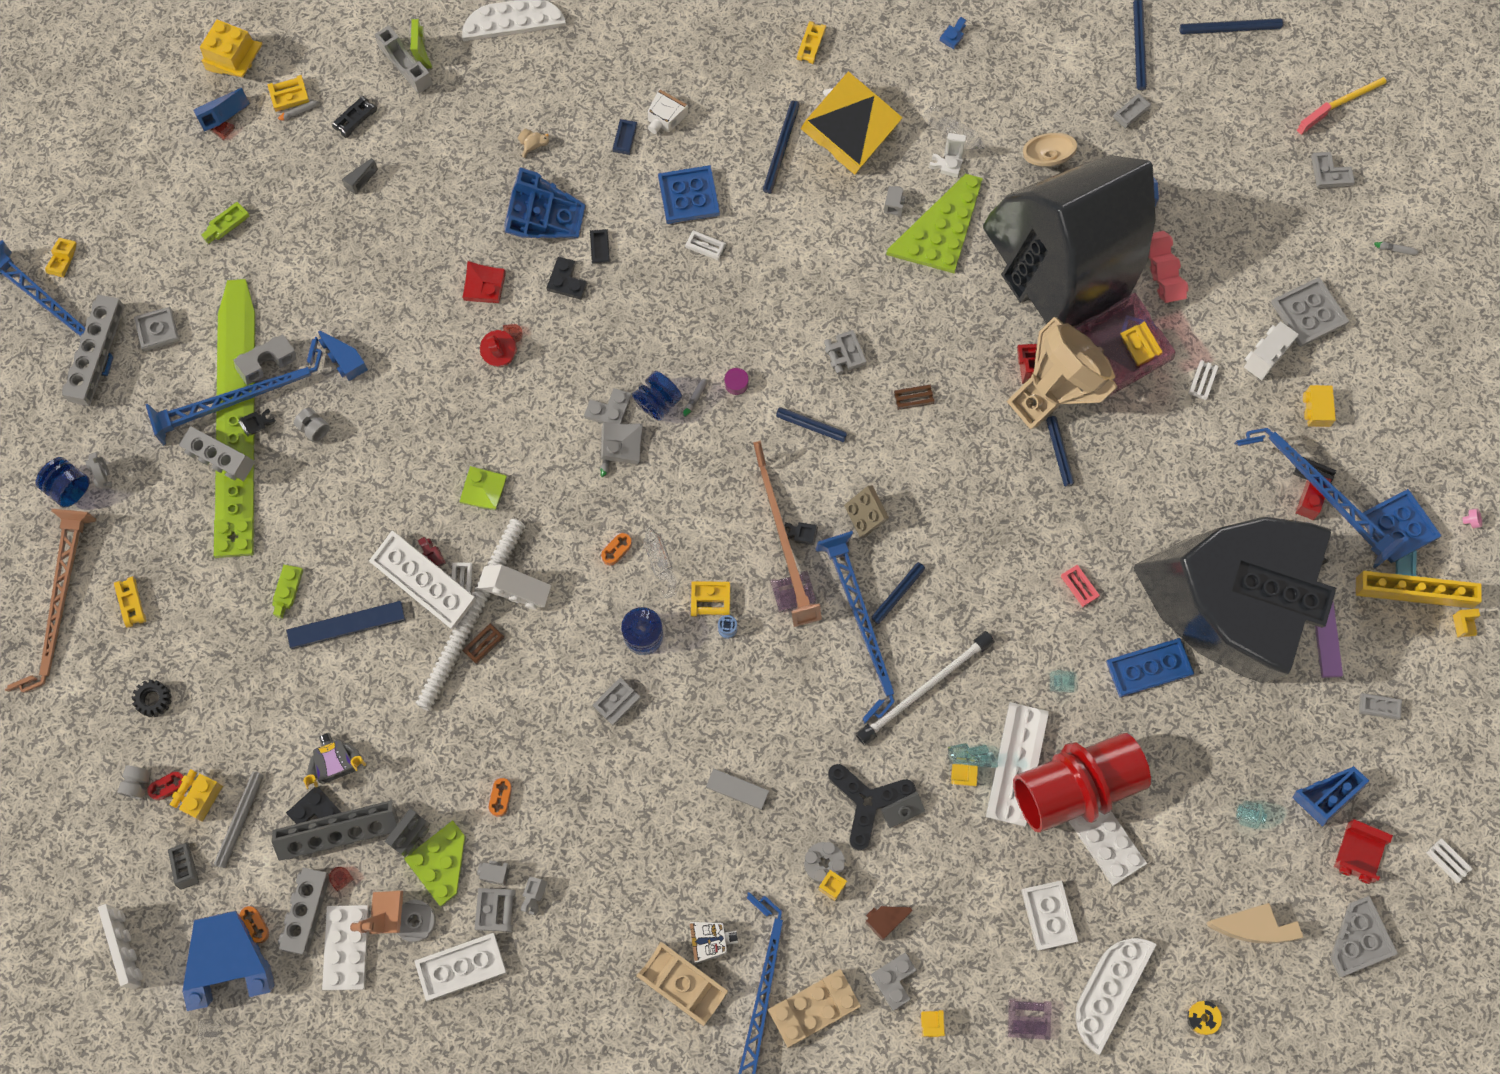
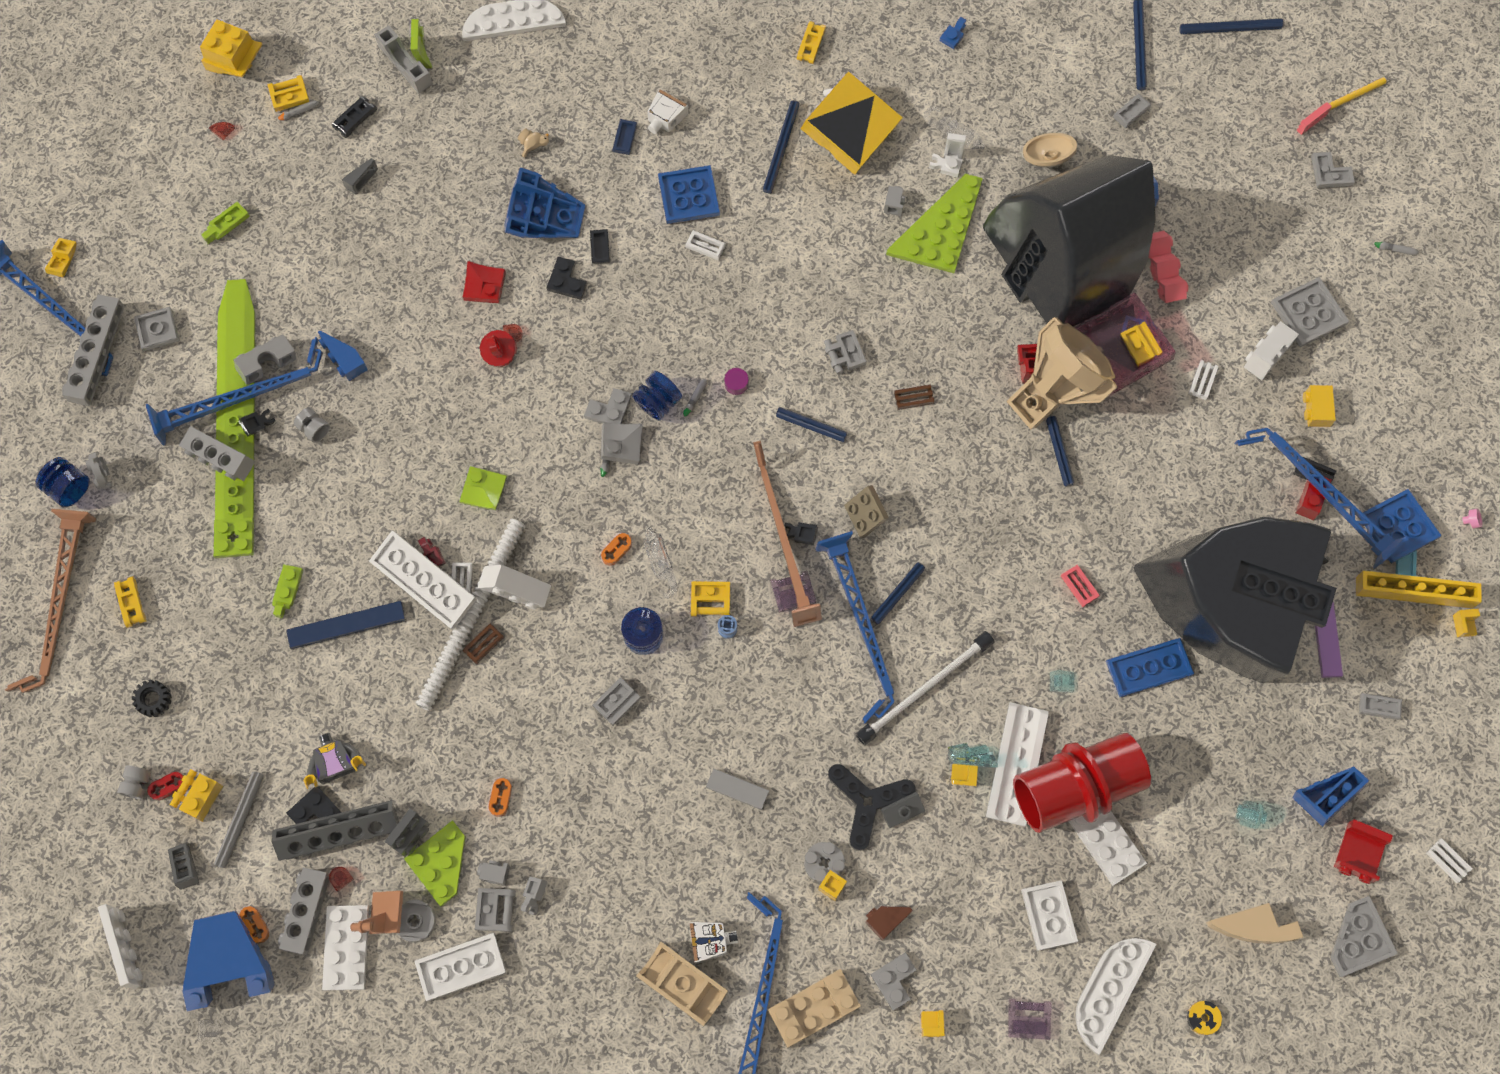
(221, 109): blue slope -> none

